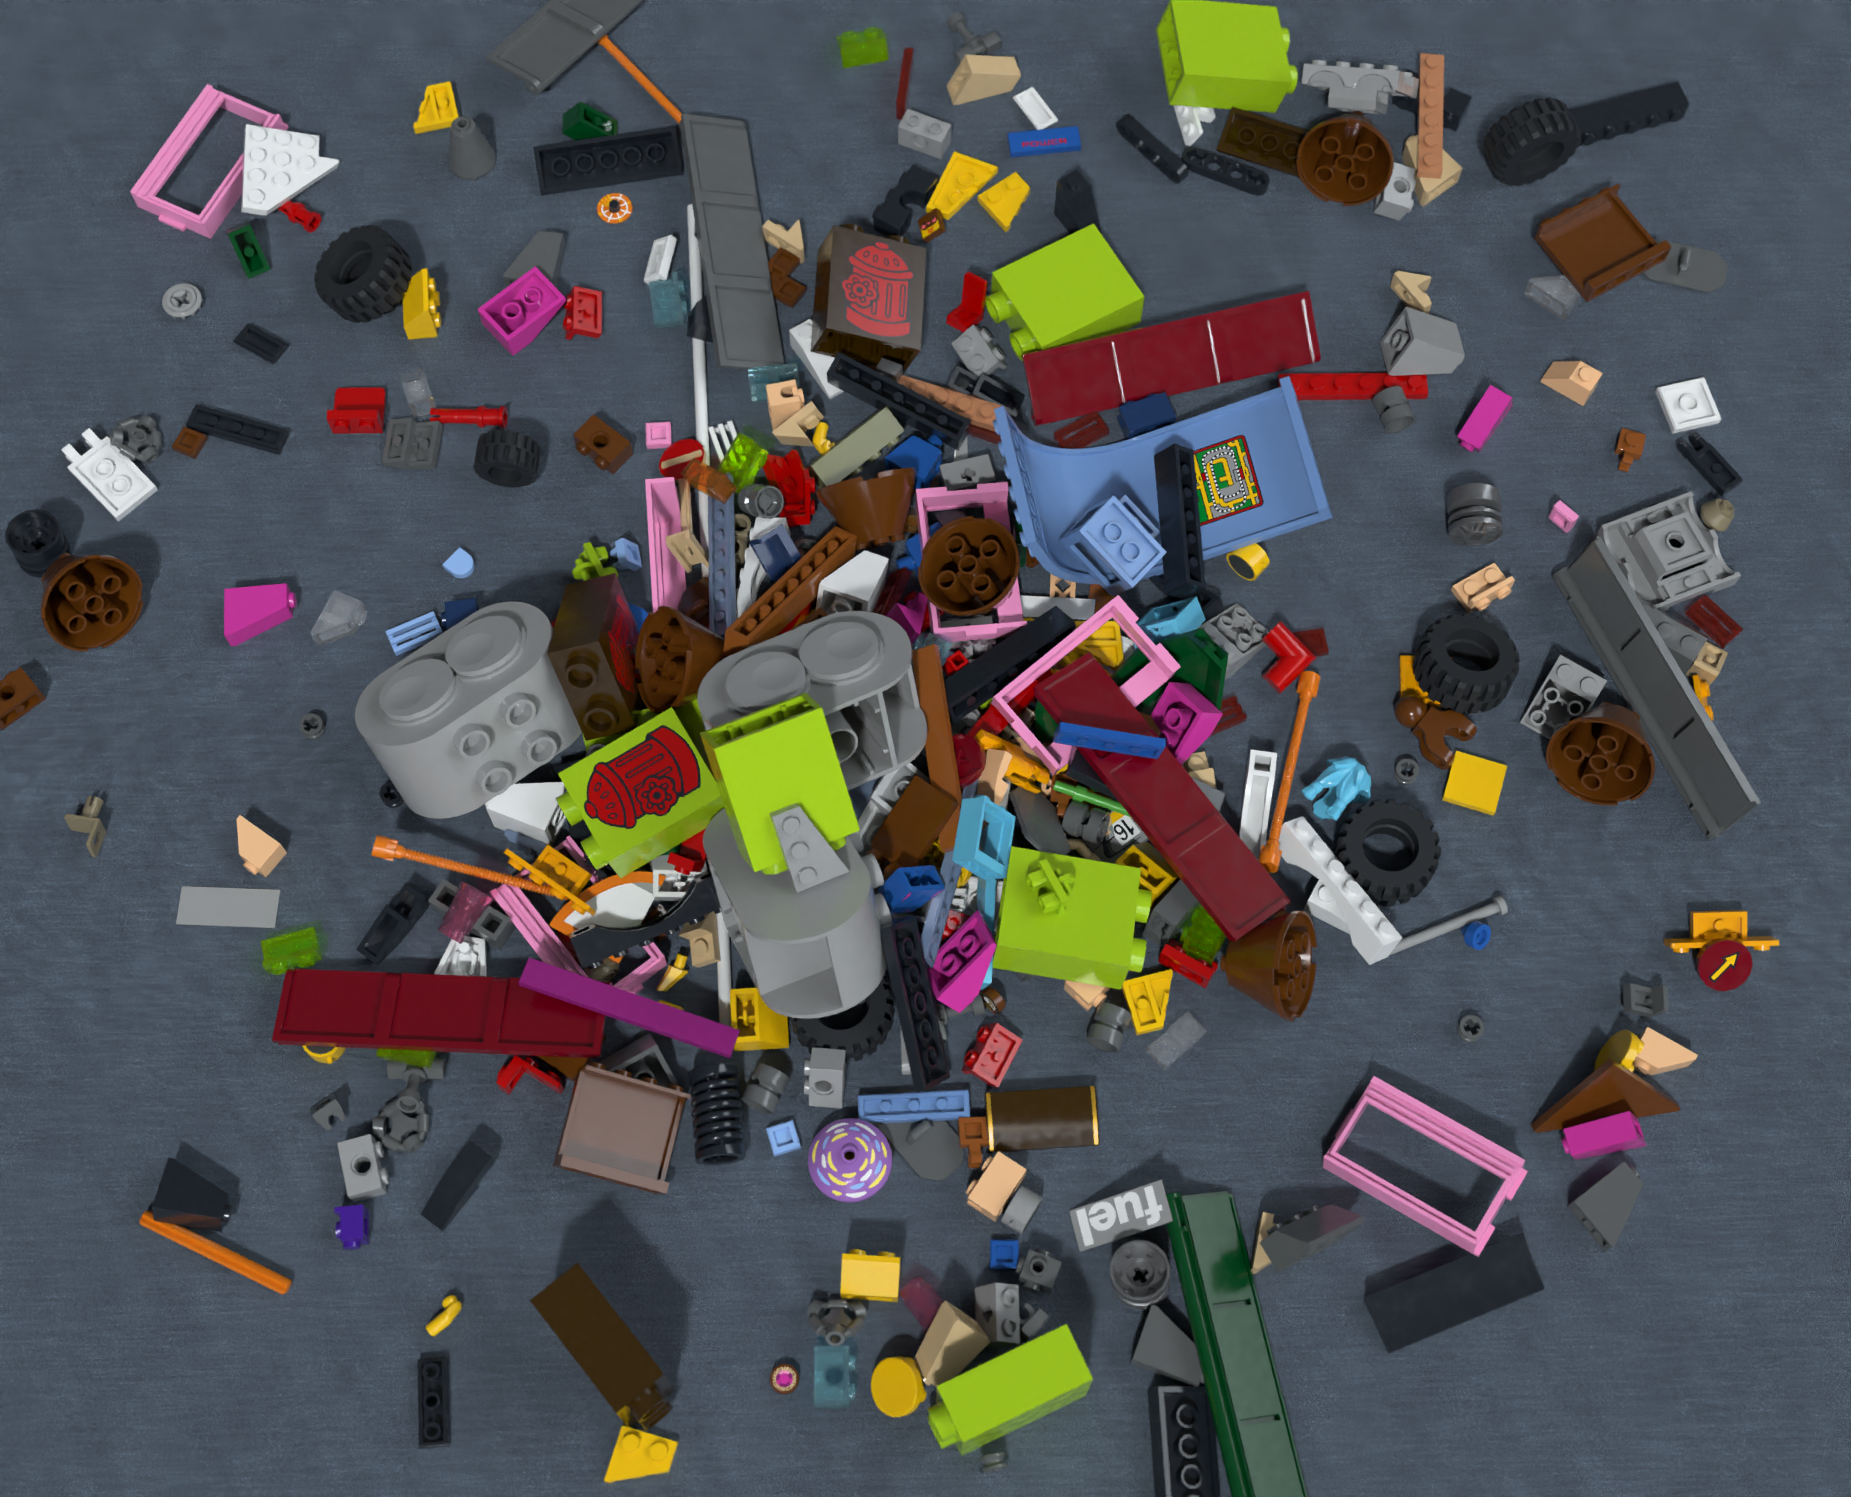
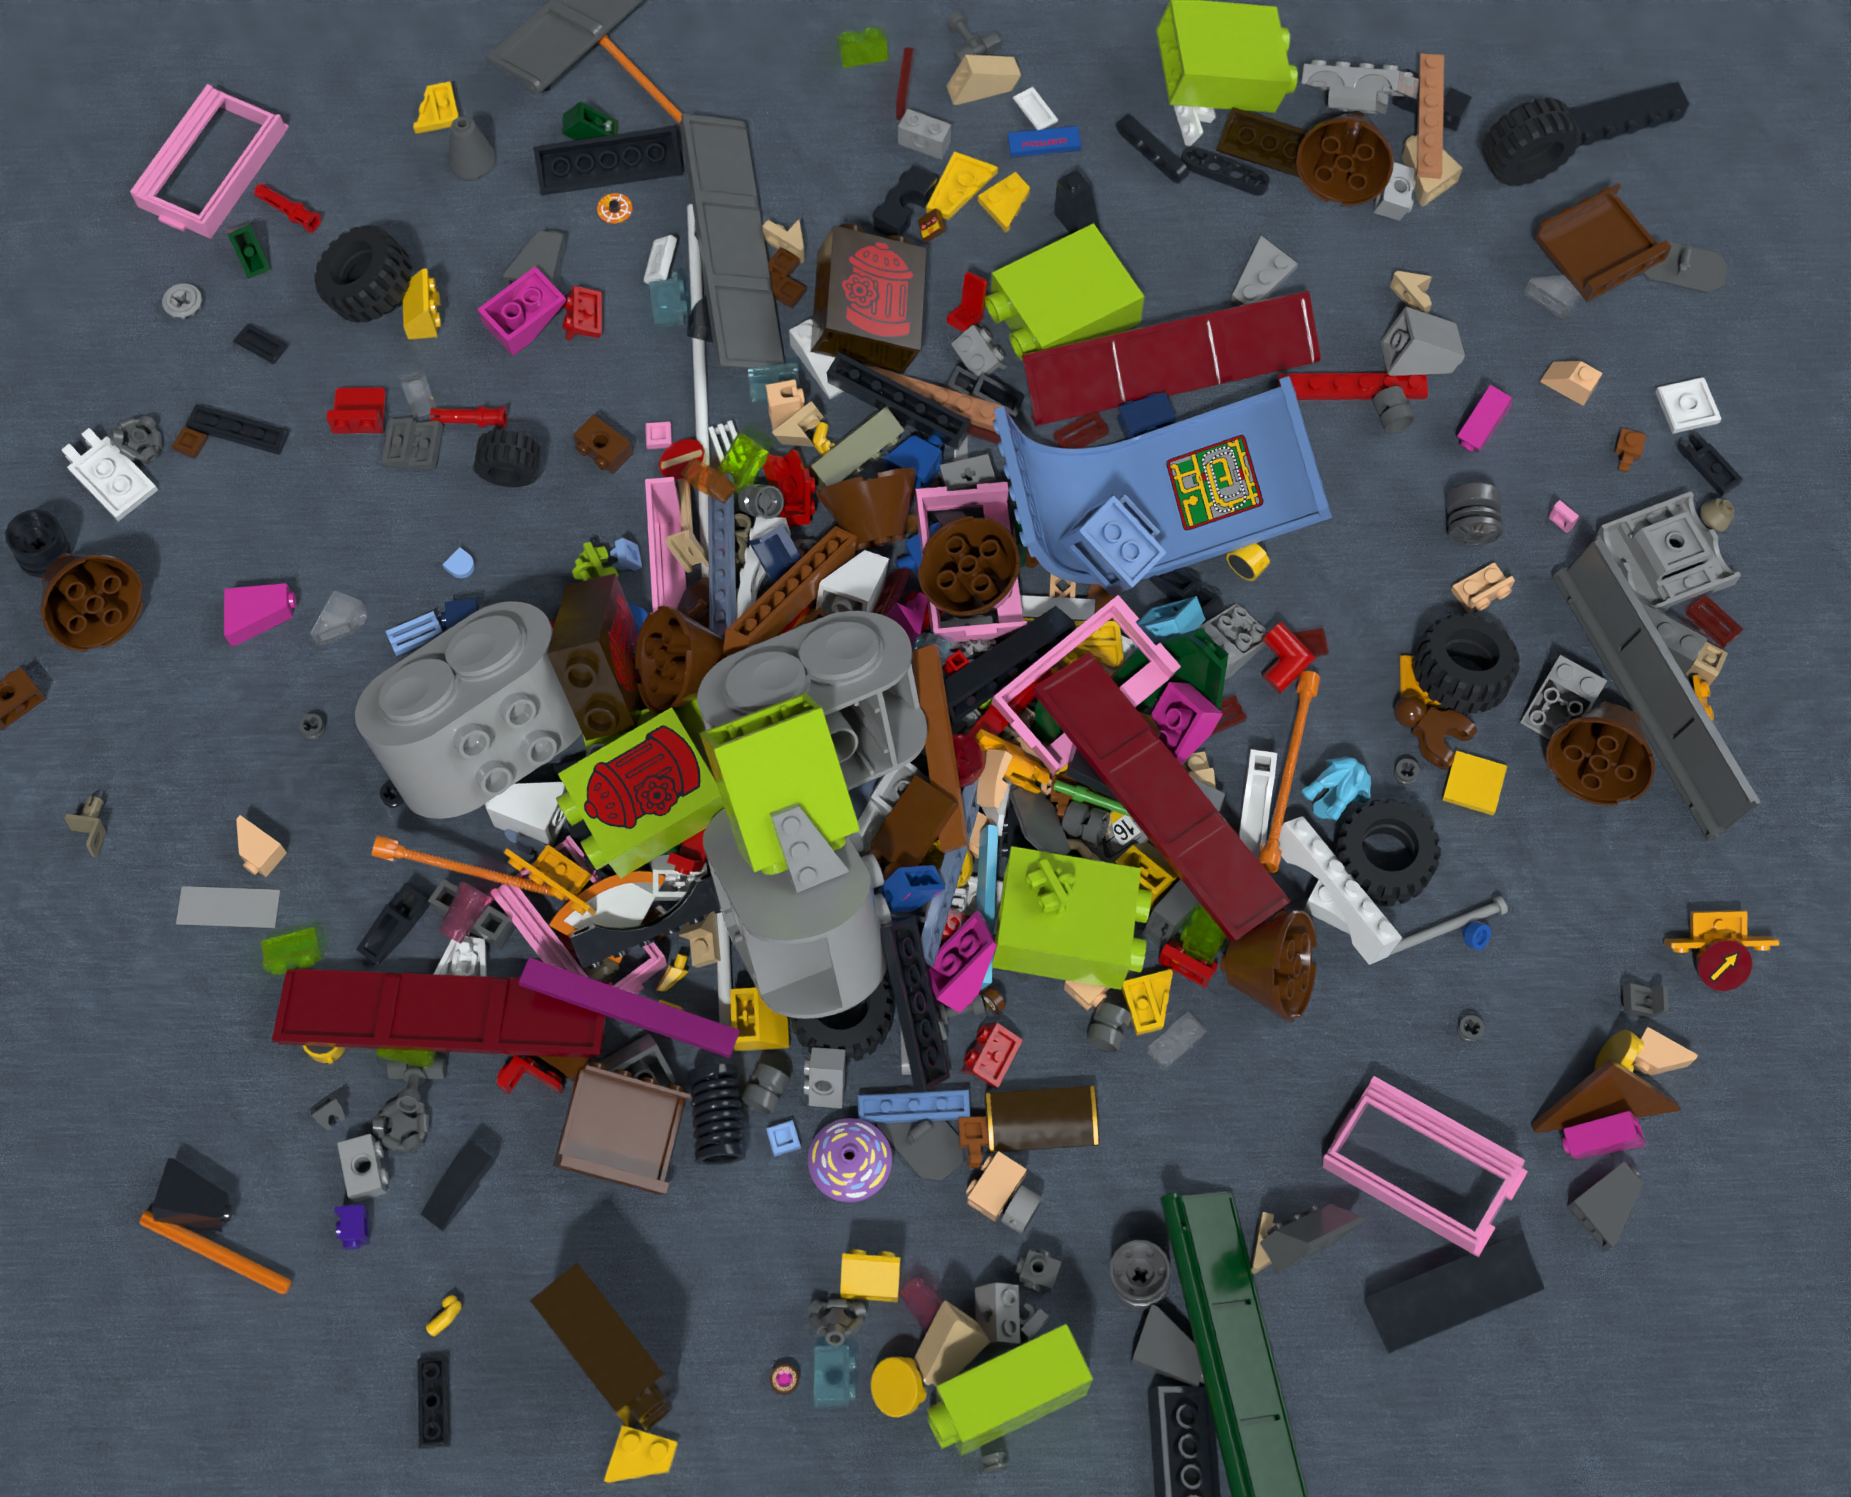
(279, 167): white wing -> none
(890, 369): flat silver piece -> none
(995, 859): medium azure window -> none
(1004, 1254): blue tile -> none
(1109, 740): blue tile -> none
(1121, 1215): sticker -> none
(1179, 521): black brick -> none
(1263, 274): none -> light grey wing

